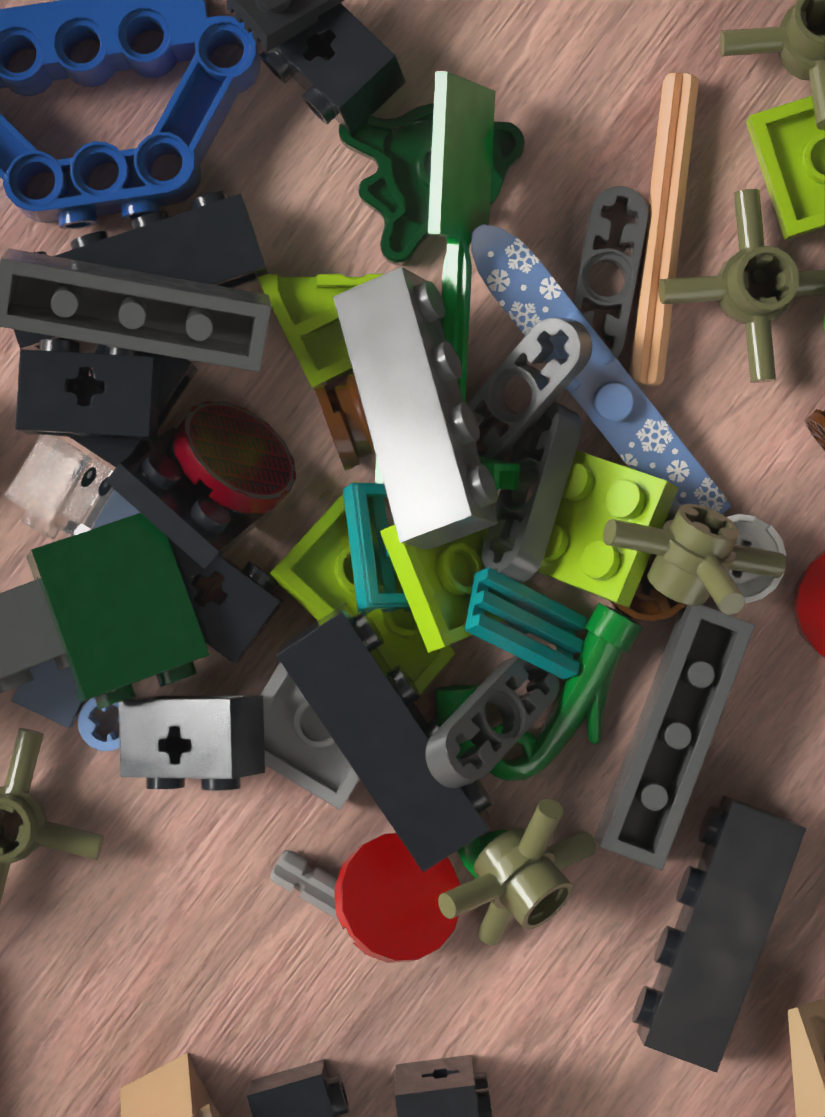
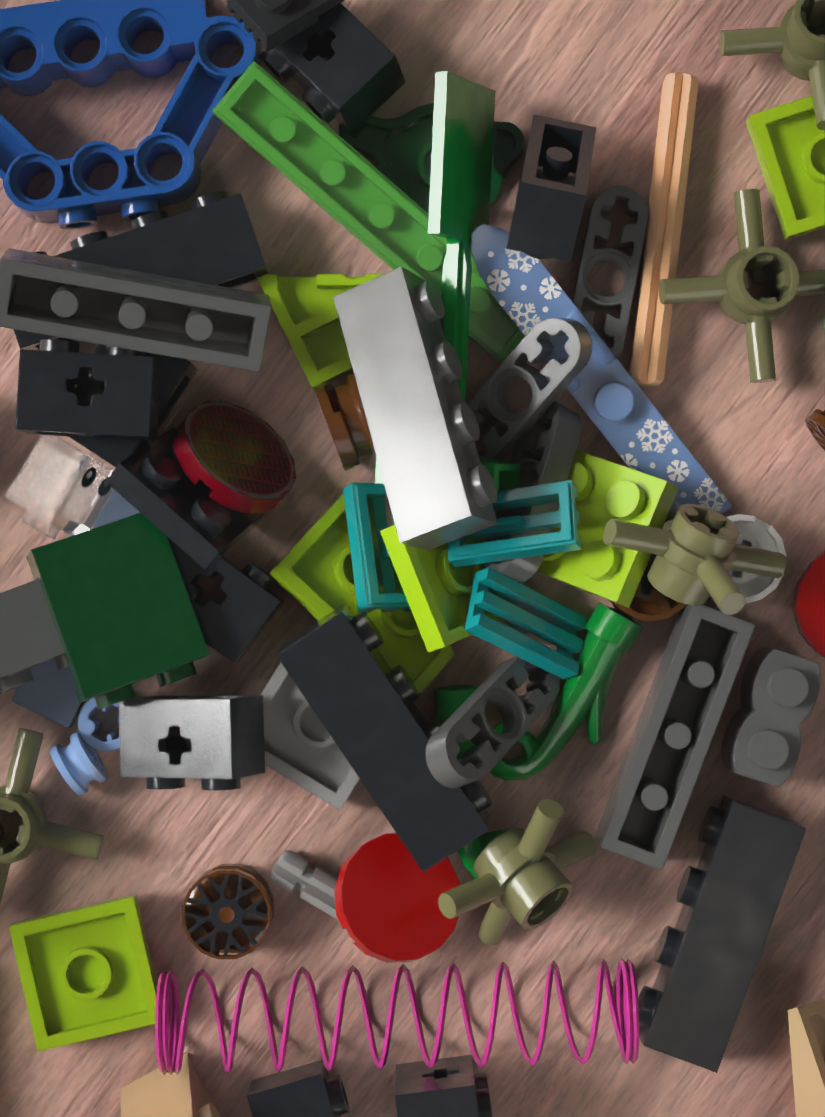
(78, 764): none -> light blue bush
(86, 972): none -> lime plate
(171, 1036): none -> dark pink piece
(228, 911): none -> reddish brown wheel
(354, 194): none -> bright green tile
(527, 546): none -> teal tile
(552, 188): none -> black brick
(765, 732): none -> dark grey brick

